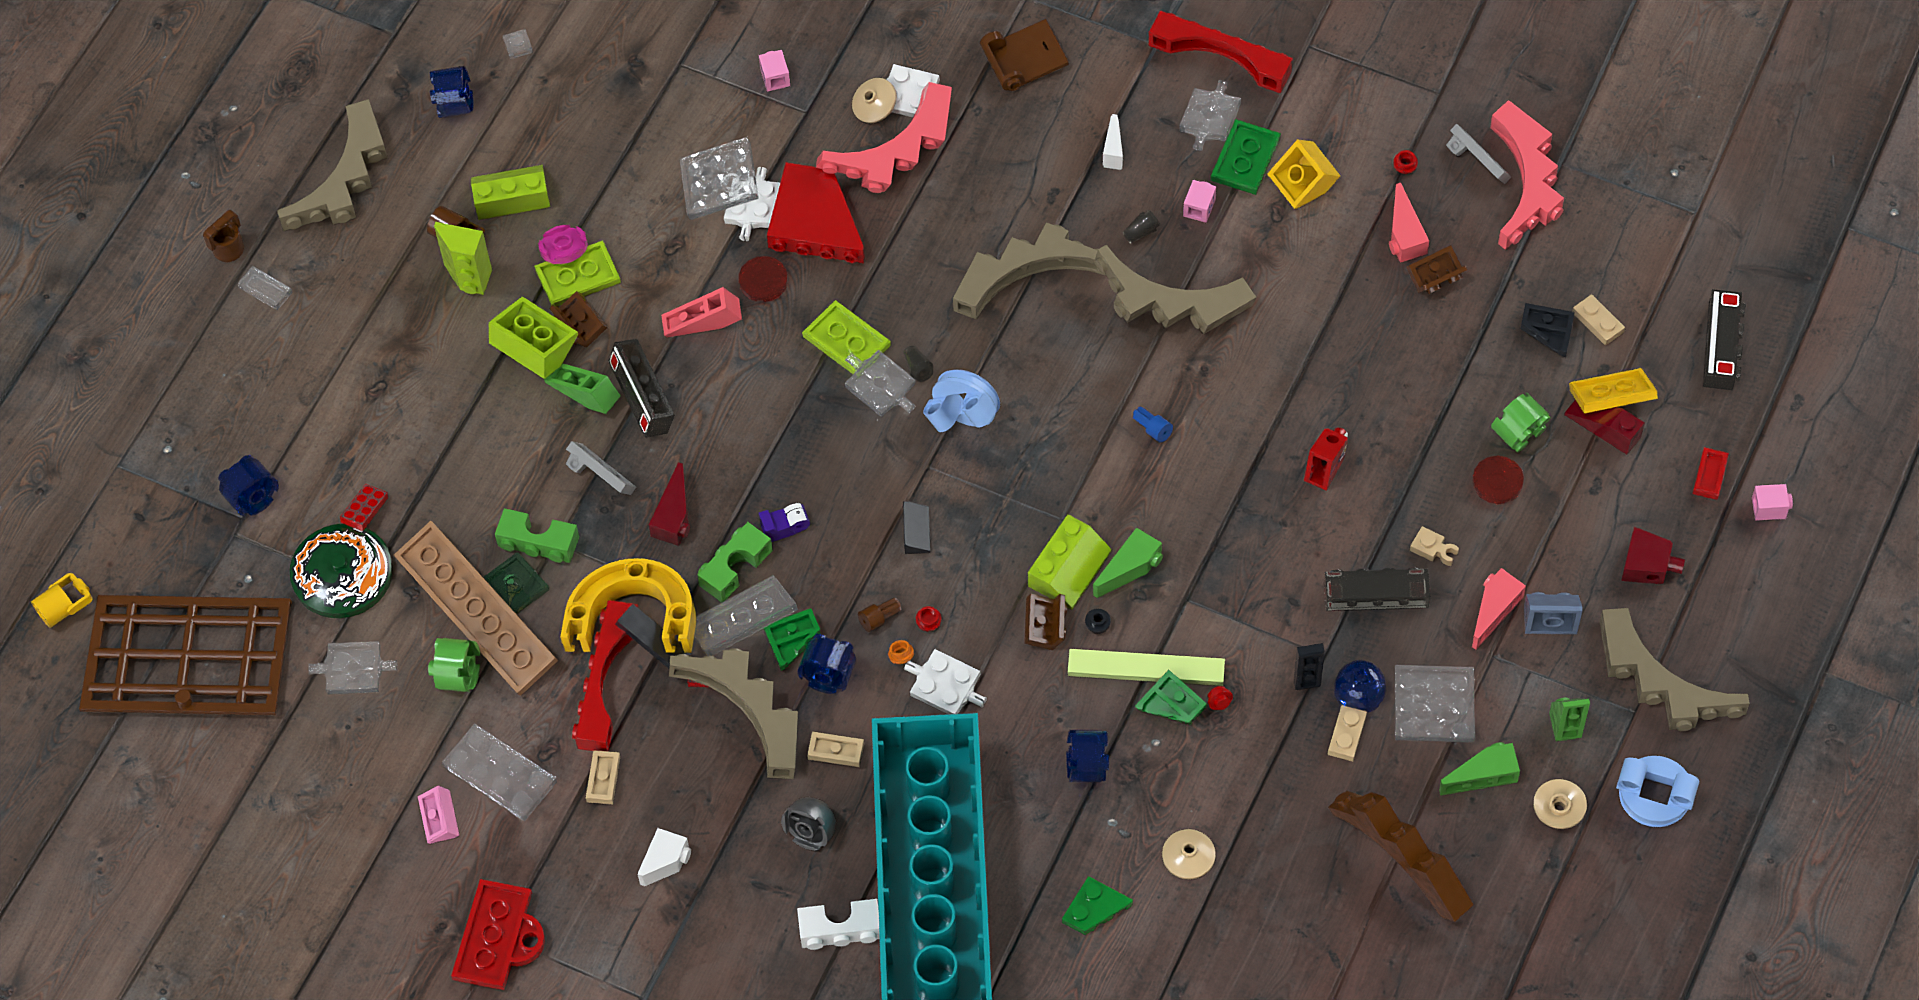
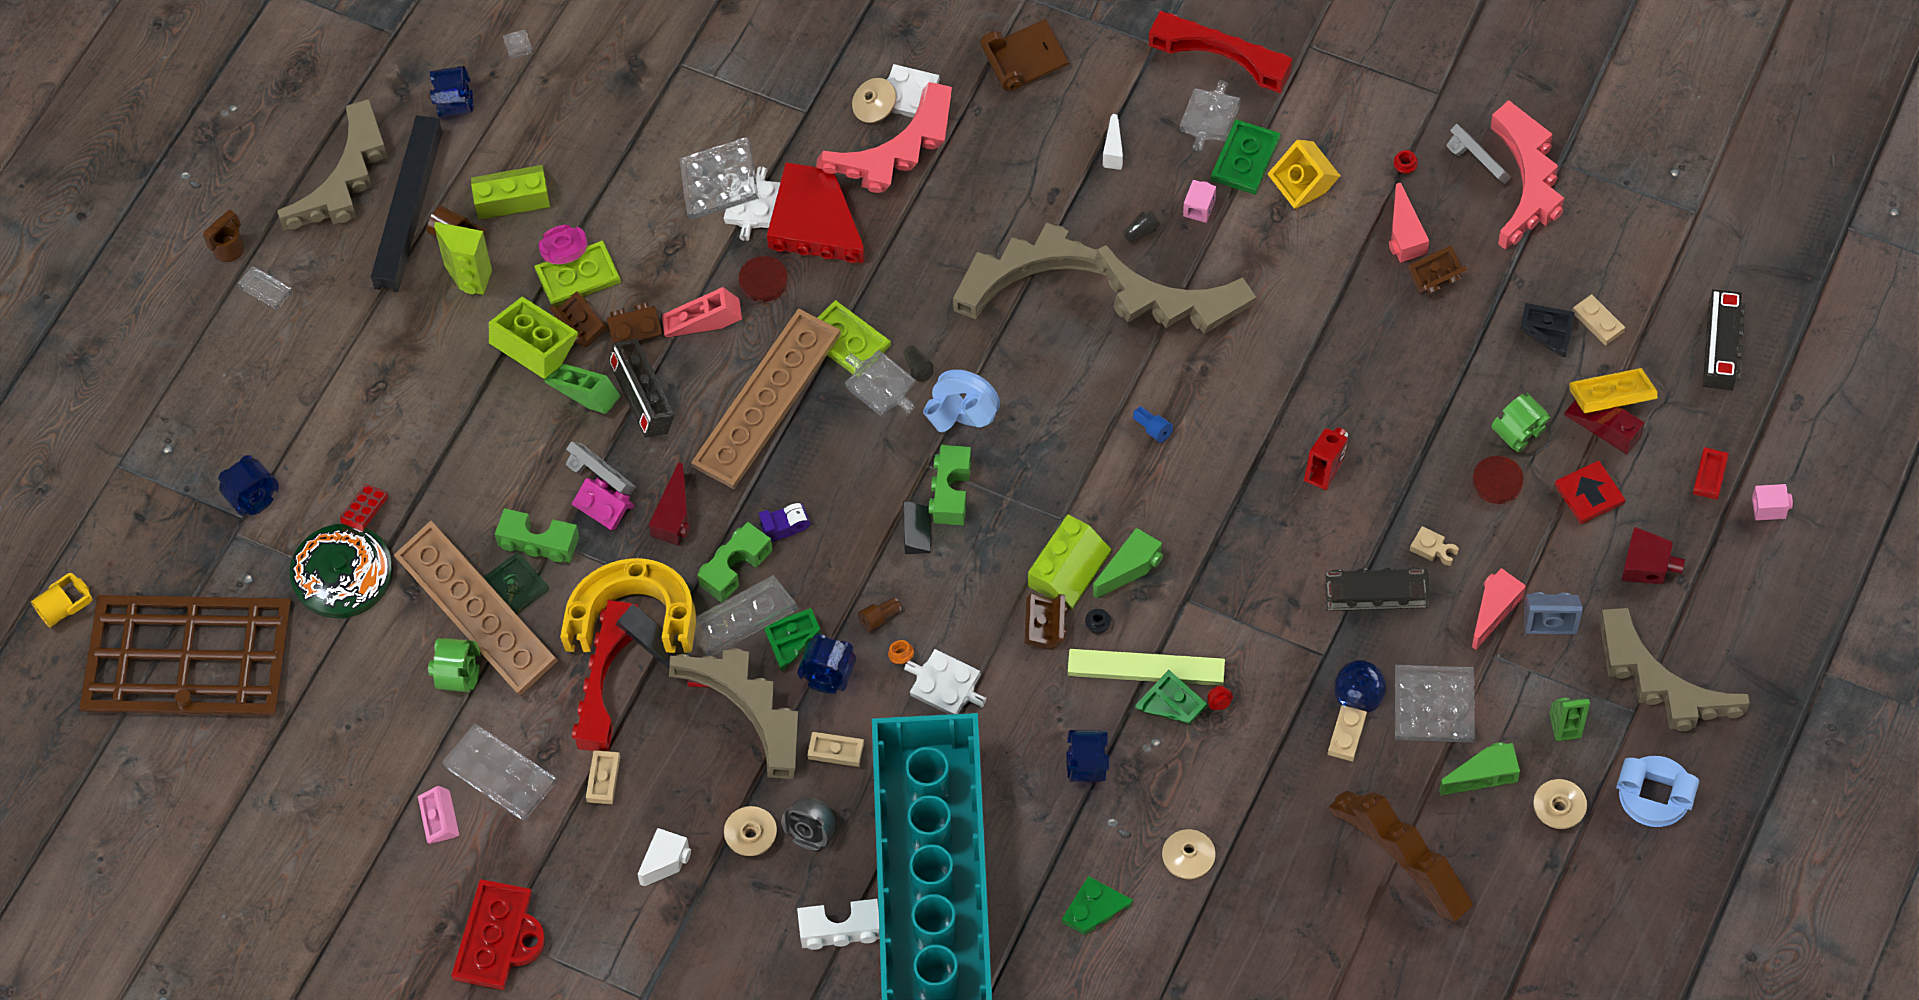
(353, 667): clear plate -> none
(407, 203): none -> black tile
(602, 503): none -> dark pink bracket
(634, 325): none -> reddish brown bracket
(750, 820): none -> tan dish
(766, 398): none -> medium nougat plate
(774, 70): bright pink brick -> none
(928, 618): red plate -> none
(952, 466): none -> bright green arch
(1309, 666): black tile -> none
(1589, 492): none -> red tile

